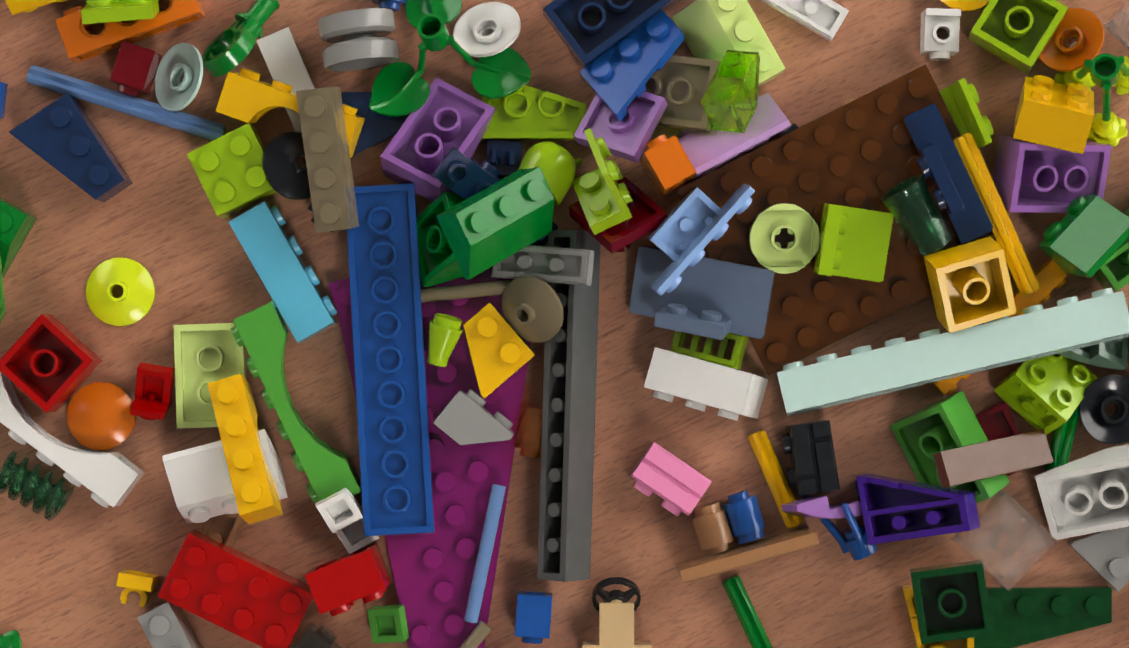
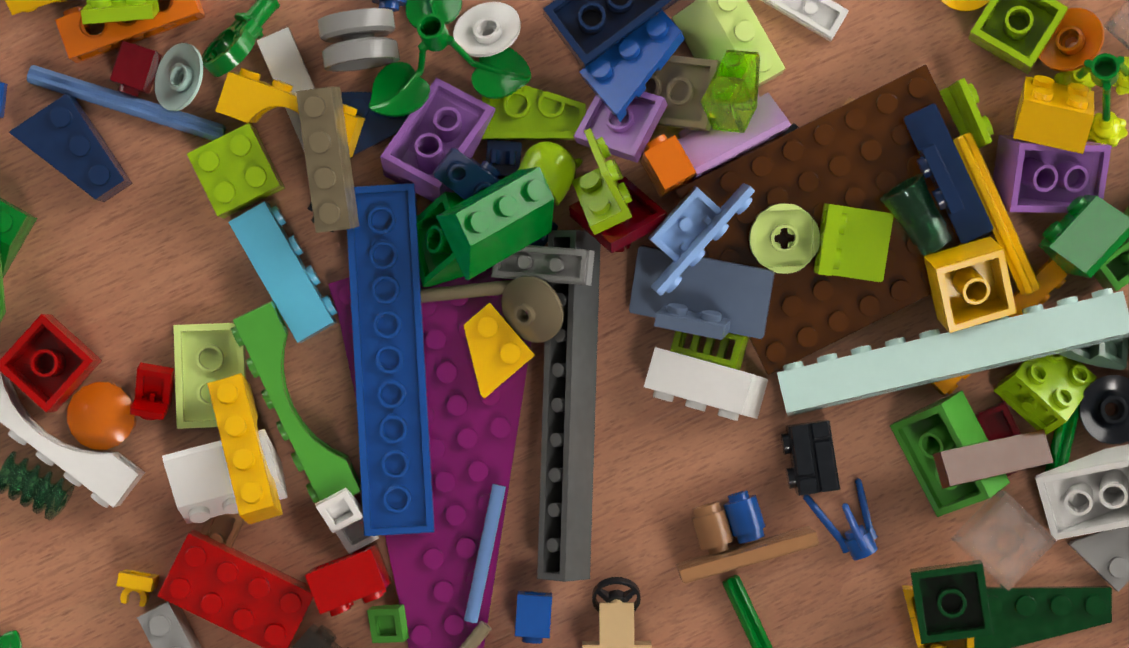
(136, 297): neon yellow dish -> none
(281, 166): black dish -> none
(443, 337): lime cone -> none
(470, 423): light grey slope -> none
(529, 432): clear orange brick -> none
(670, 479): bright pink brick -> none
(774, 475): yellow axle -> none
(818, 508): medium lavender slope -> none
(911, 510): dark purple wedge -> none
(929, 42): white brick -> none

